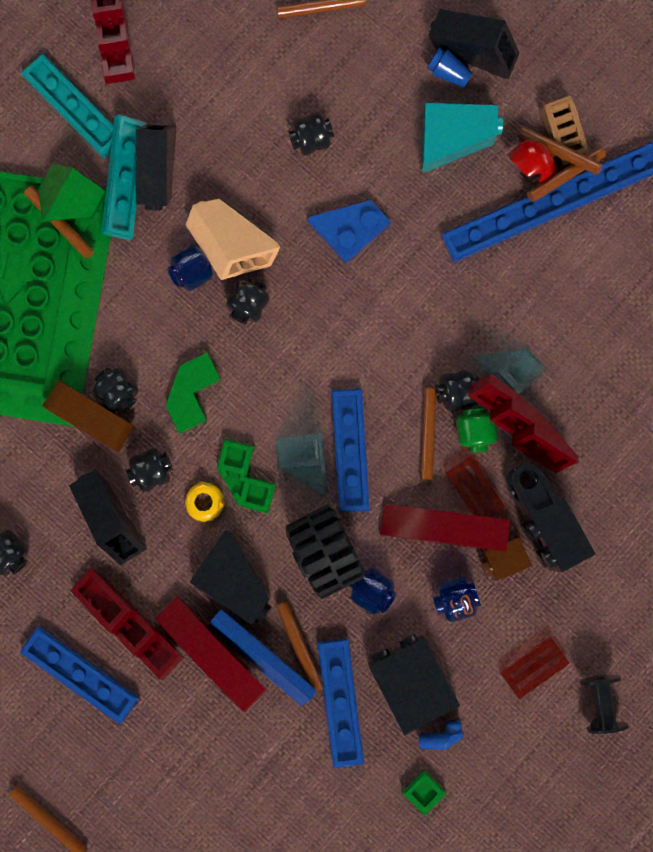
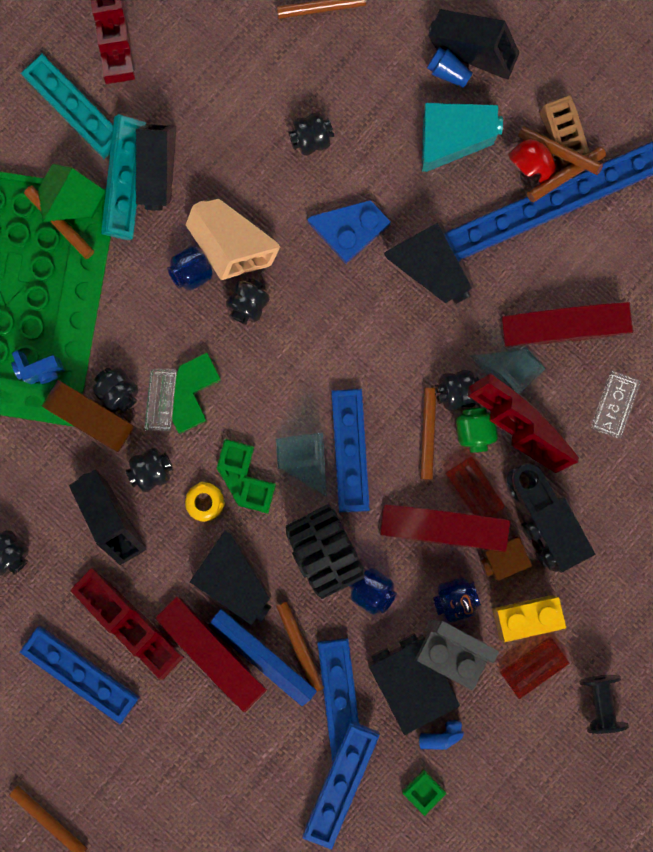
(43, 370): none -> blue bracket
(160, 399): none -> clear tile
(340, 784): none -> blue tile
(433, 264): none -> black slope
(454, 653): none -> dark grey bracket
(529, 618): none -> yellow brick
(567, 324): none -> dark red slope
(615, 404): none -> clear tile

